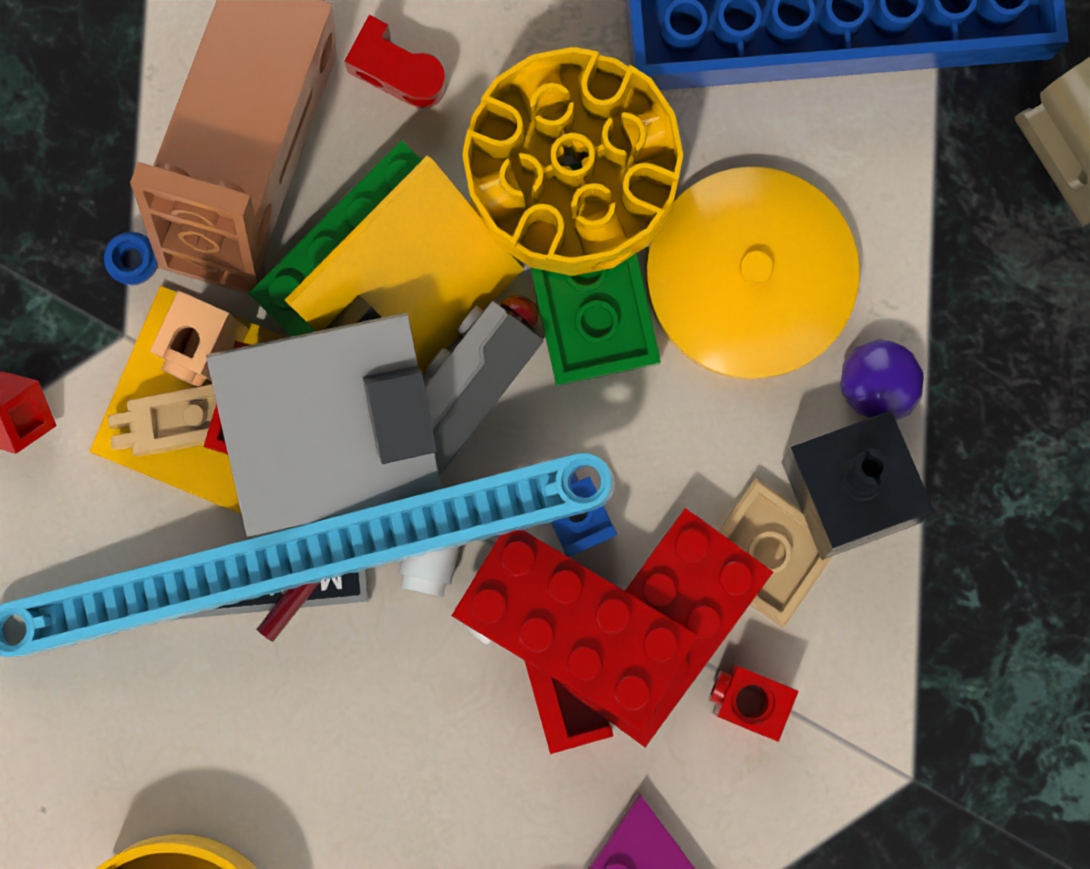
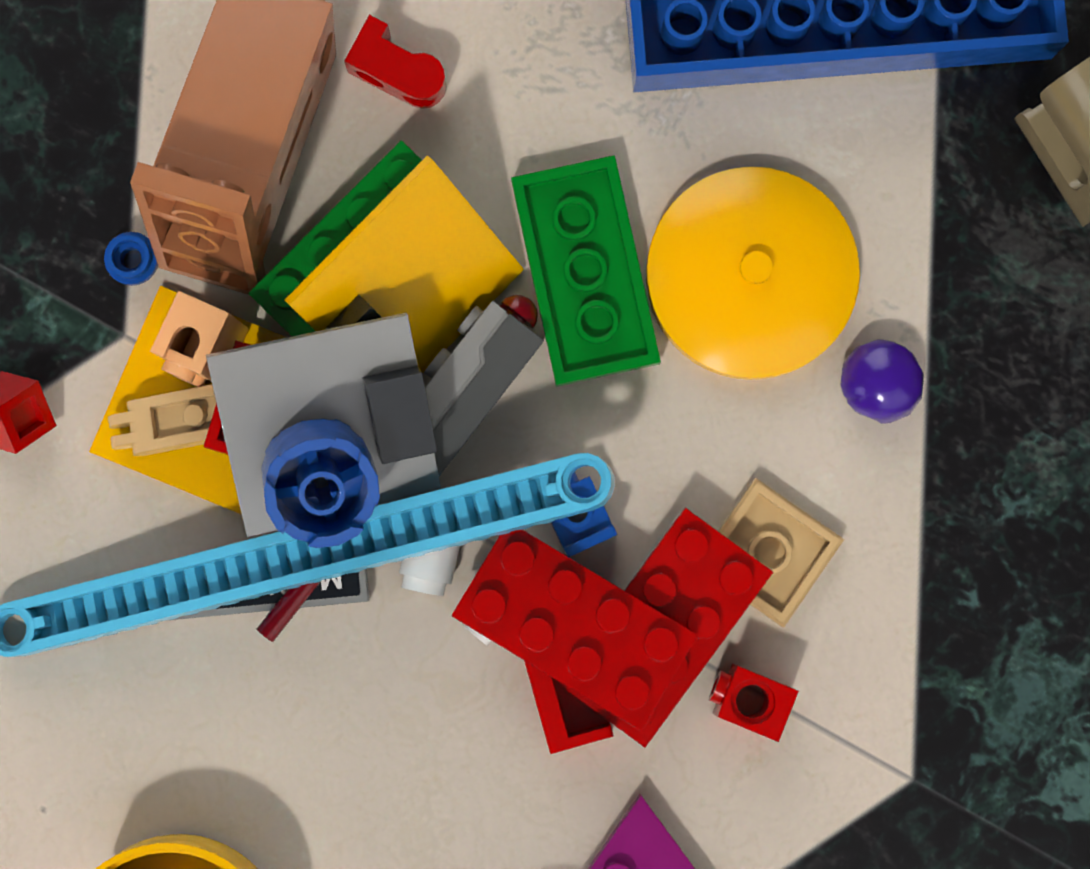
(311, 513): none -> blue brick
(600, 115): yellow brick -> none
(856, 485): black brick -> none

